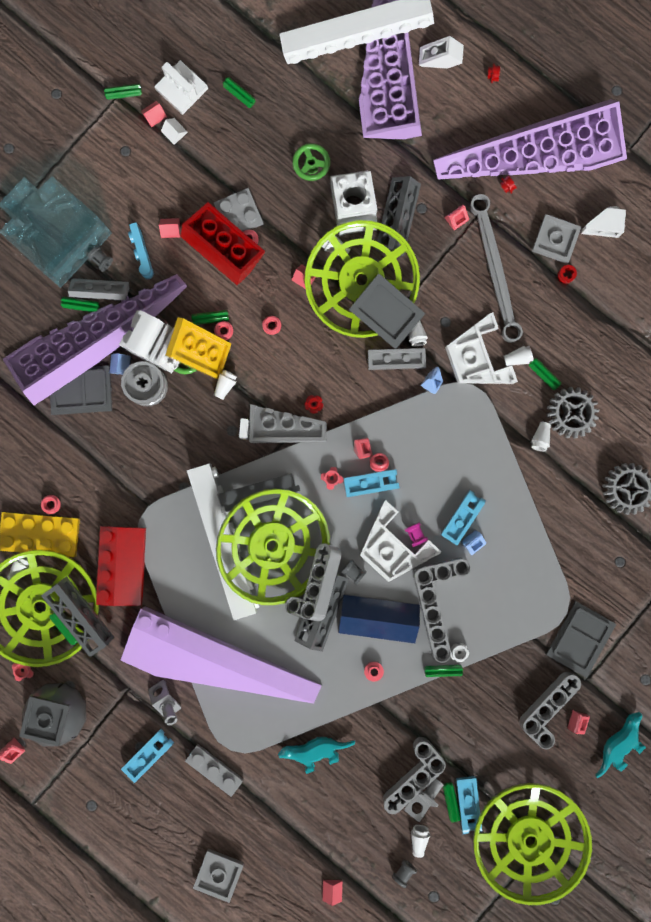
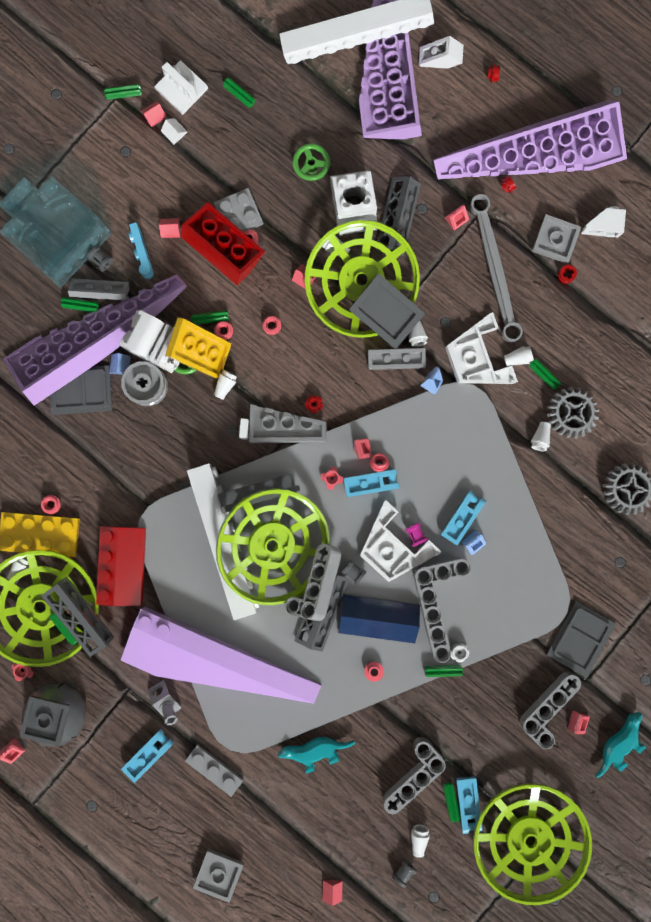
(426, 800): light grey bracket -> none

